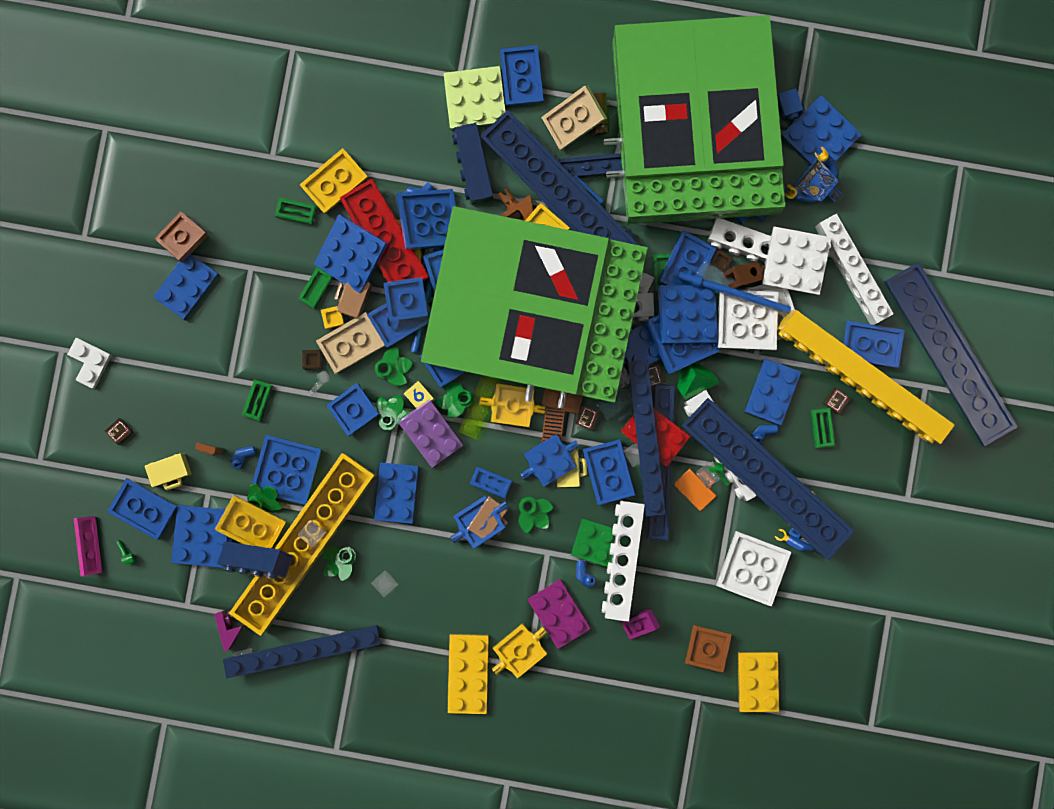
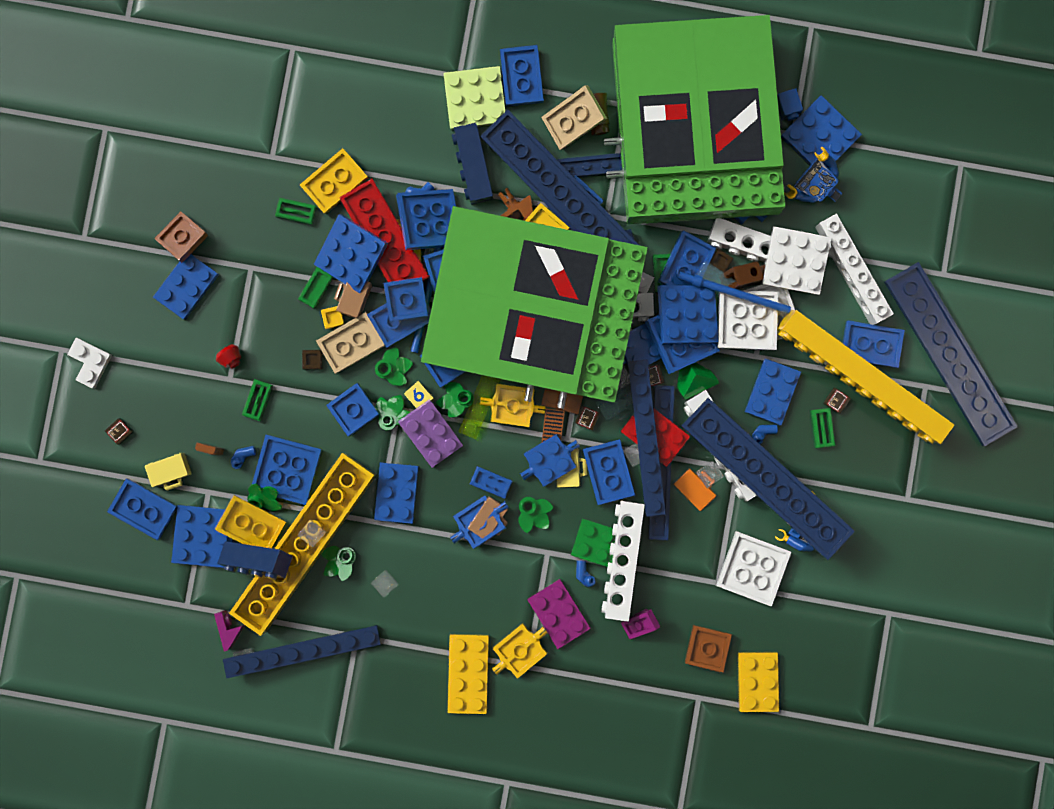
(87, 545): dark pink plate -> none
(127, 559): green hand -> none
(229, 356): none -> red cone
(323, 378): clear hand -> none
(718, 469): green hand -> none

